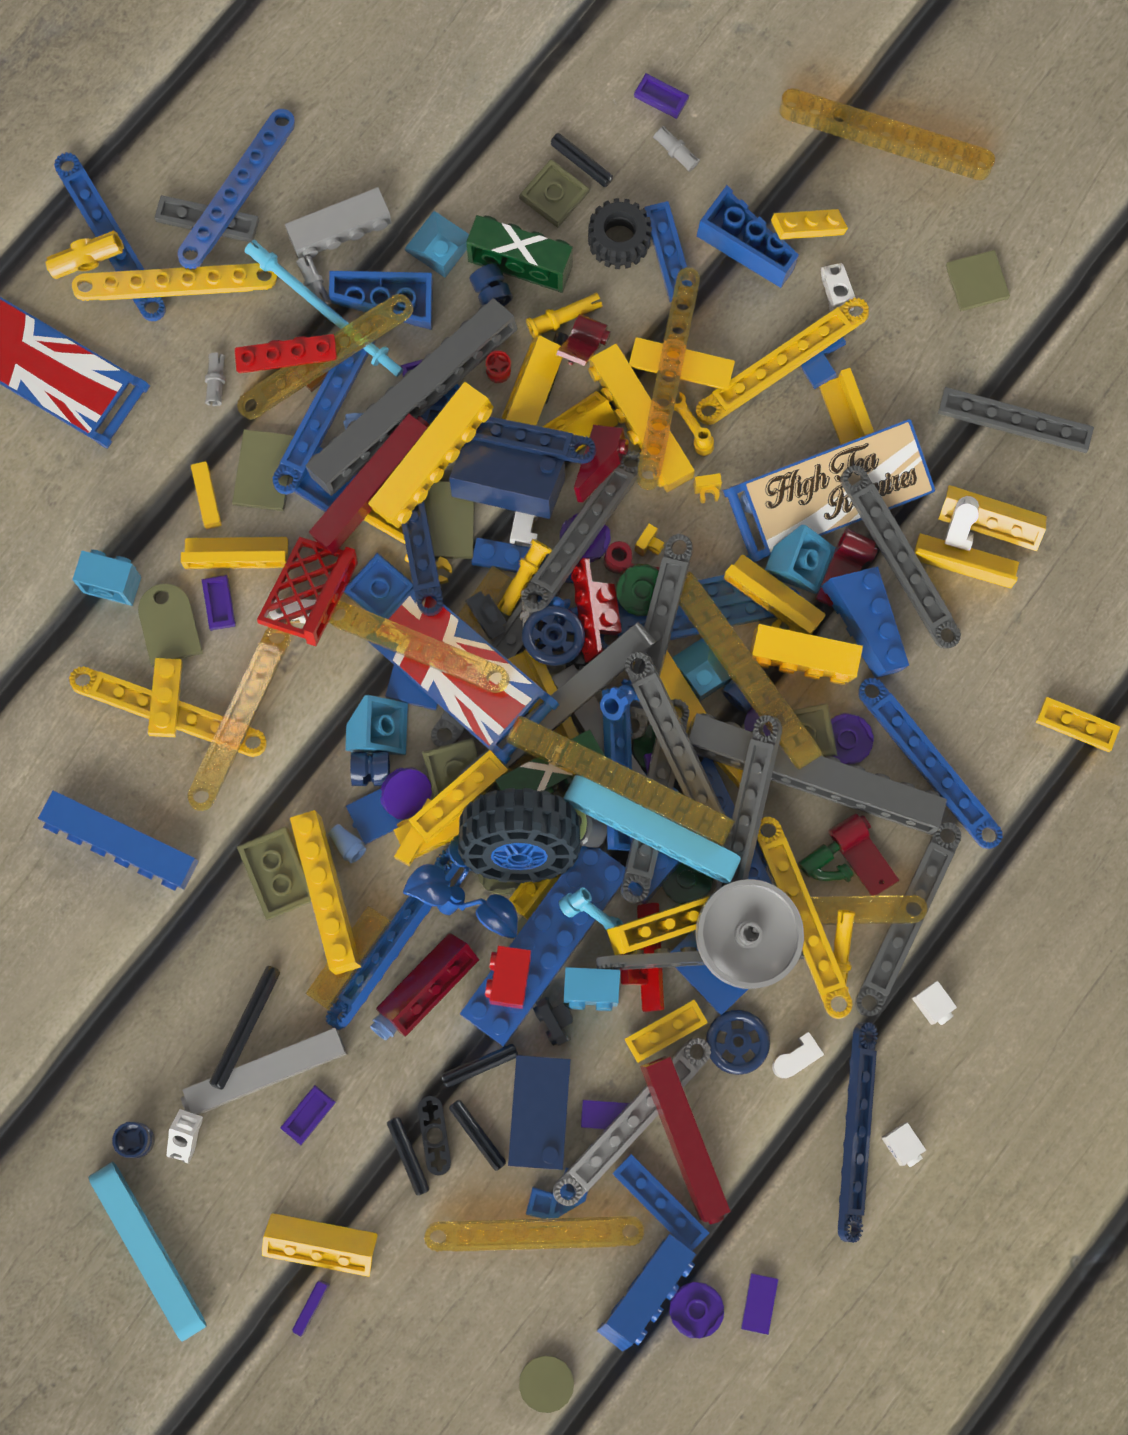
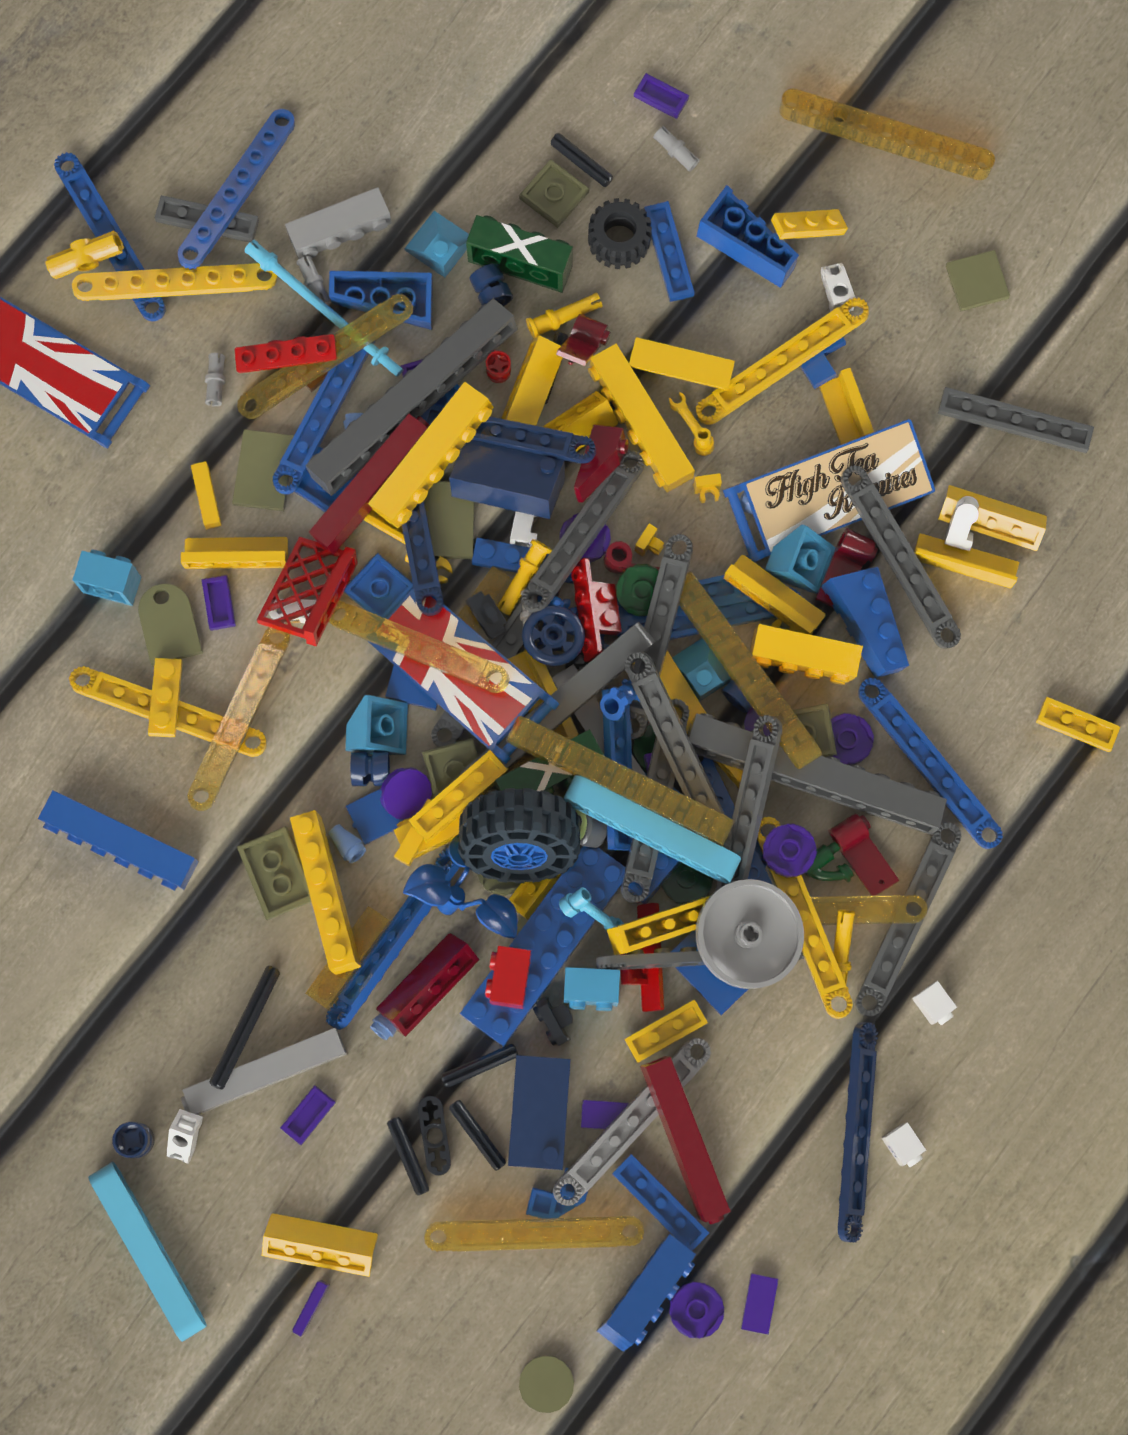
(668, 366): clear yellow beam -> none
(750, 1023): dark blue plate -> none
(789, 850): none -> dark purple tile
(790, 1064): white leg -> none

